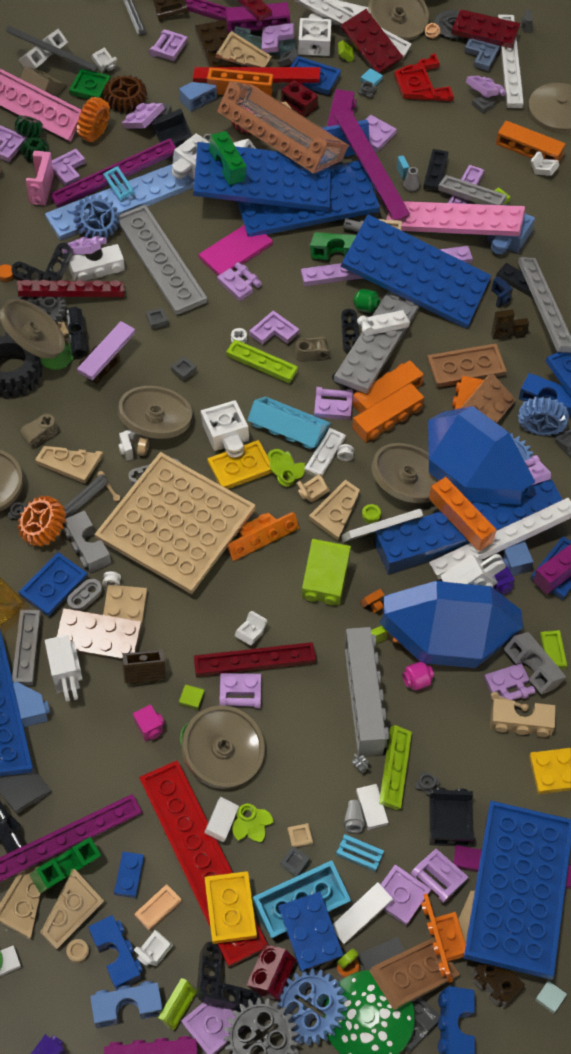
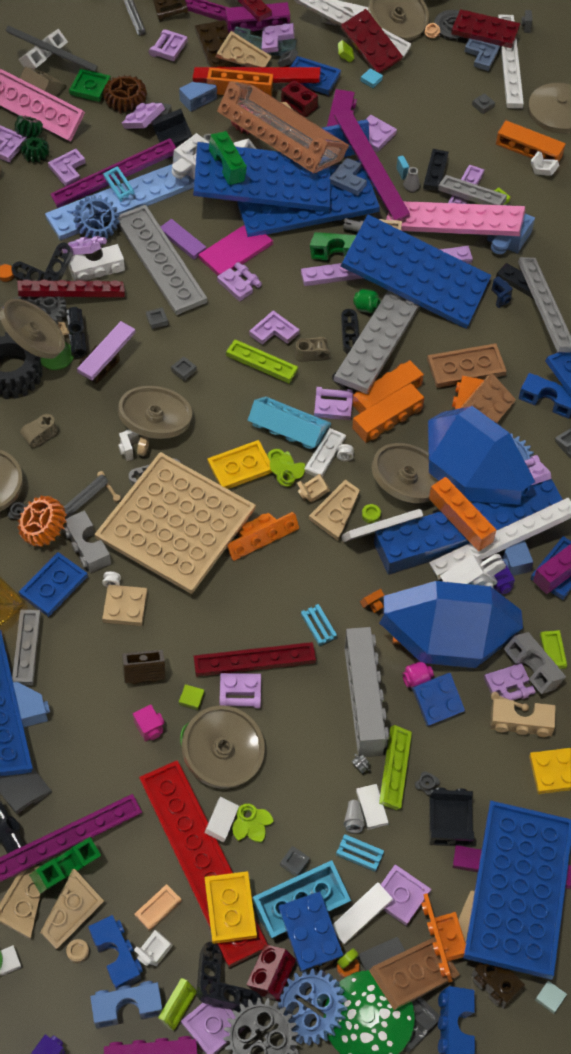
(39, 188): bright pink panel -> none
(64, 665): white brick -> none
(73, 464): tan wing -> none
(83, 595): light grey plate -> none
(93, 119): orange gear -> none
(100, 633): plate -> none
(104, 60): white bracket -> none
(129, 875): blue plate -> none
(183, 239): none -> medium lavender tile
(226, 428): white brick -> none
(239, 332): white bush -> none
(251, 629): white bracket -> none
(300, 836): tan tile -> none
(311, 611): none -> medium azure tile
(314, 32): white brick -> none
(326, 572): lime slope -> none
(346, 177): none -> sand blue plate
(367, 89): dark grey plate -> none
(381, 634): lime tile -> none
(383, 322): white plate -> none
(415, 83): red wing -> none
(438, 699): none -> blue plate
(444, 871): lavender plate -> none
(485, 86): lavender plate -> none
(506, 326): dark brown plate -> none
(543, 416): medium blue gear -> none

